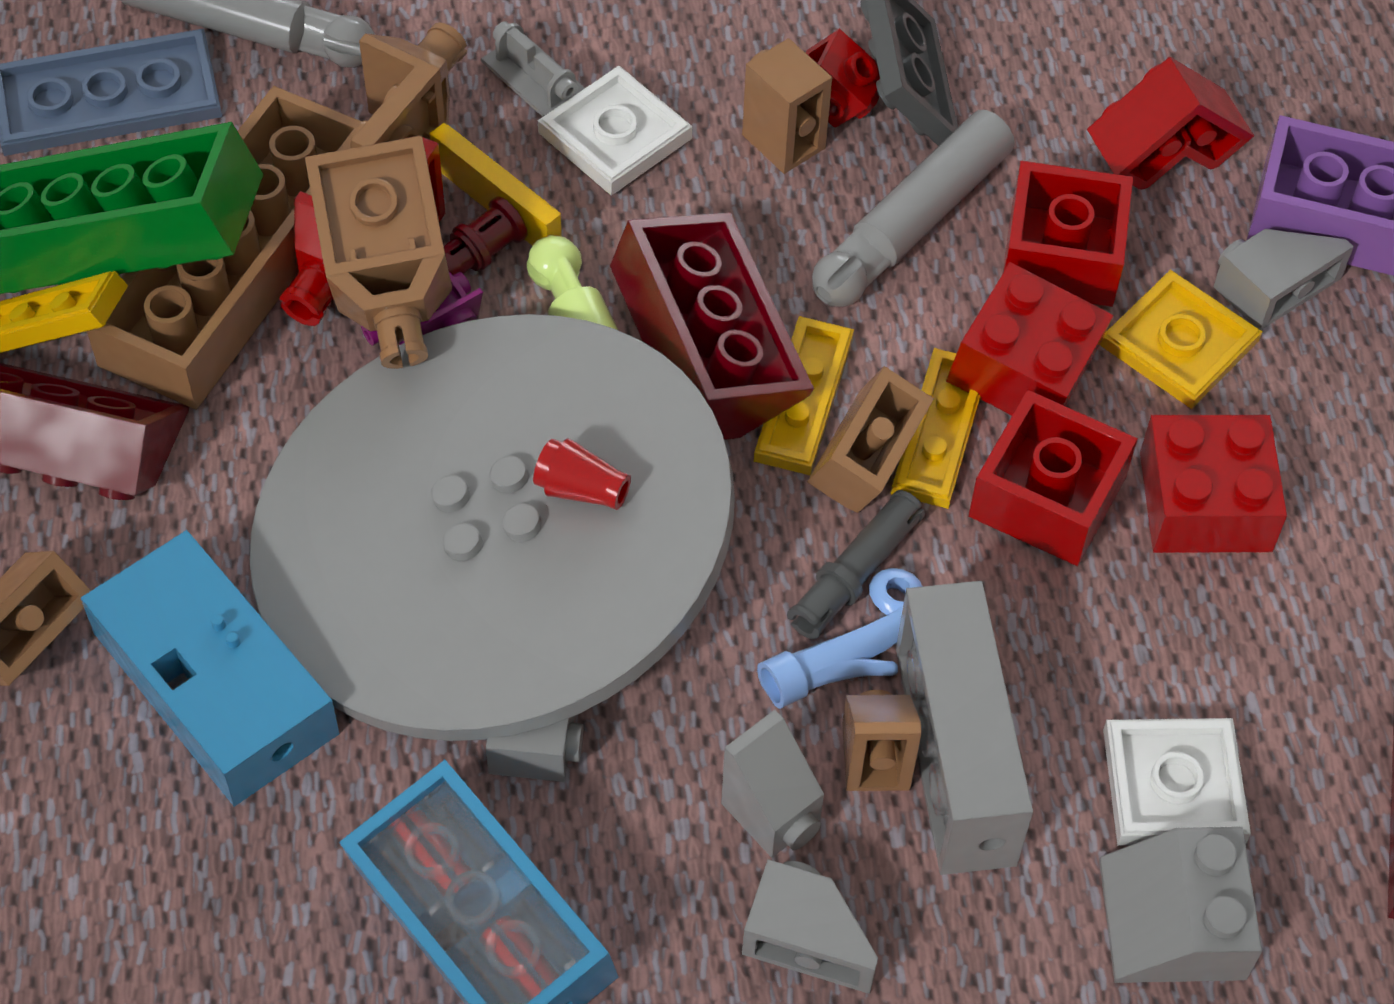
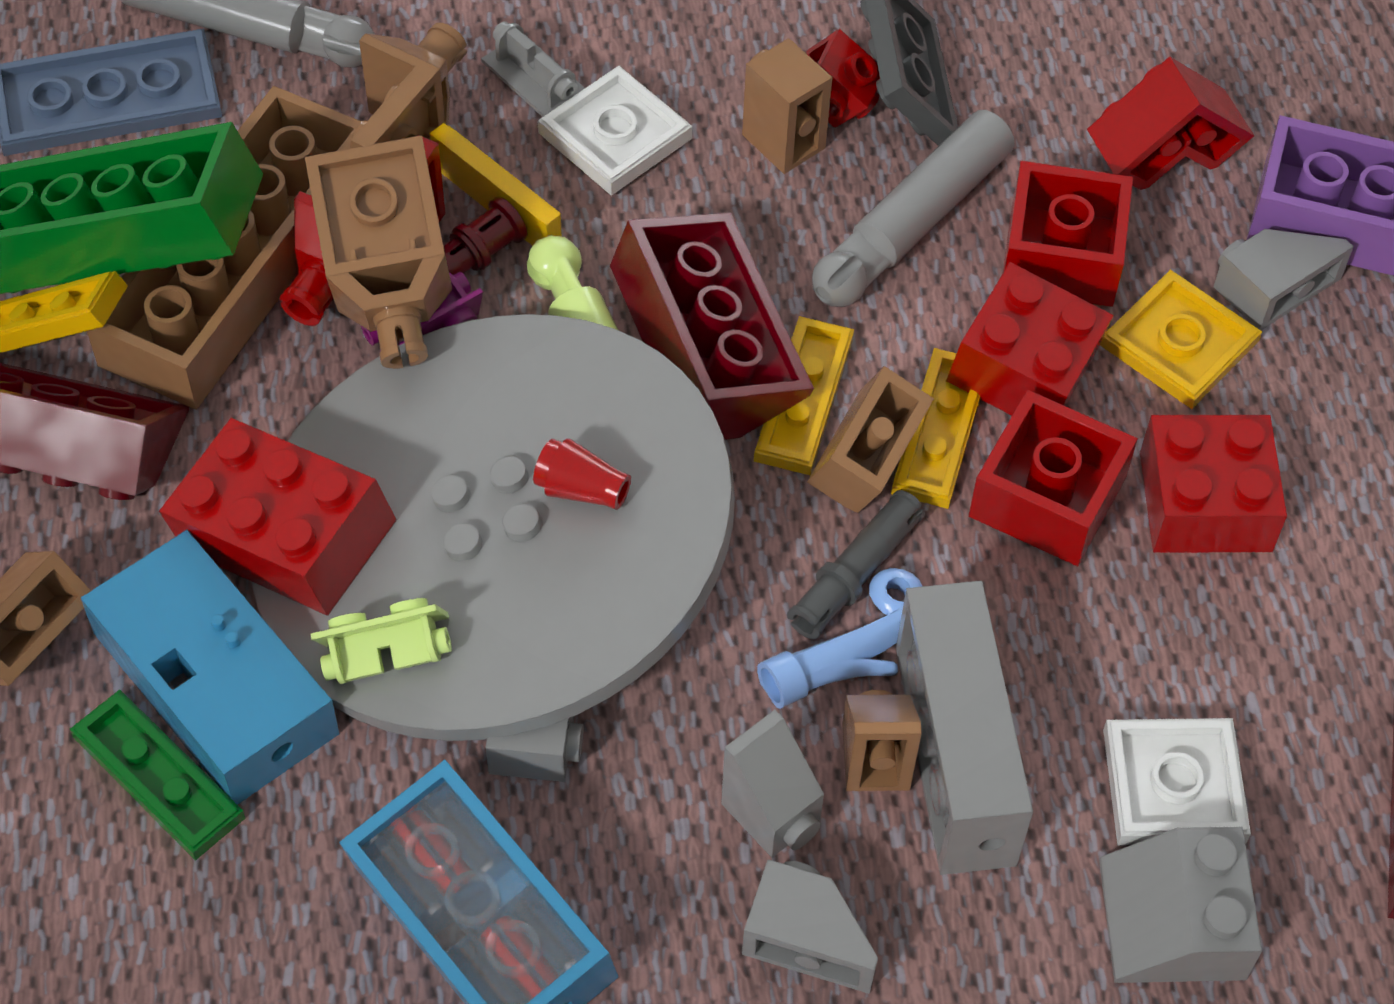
(157, 774): none -> green tile
(280, 515): none -> red brick
(407, 632): none -> yellowish green hinge

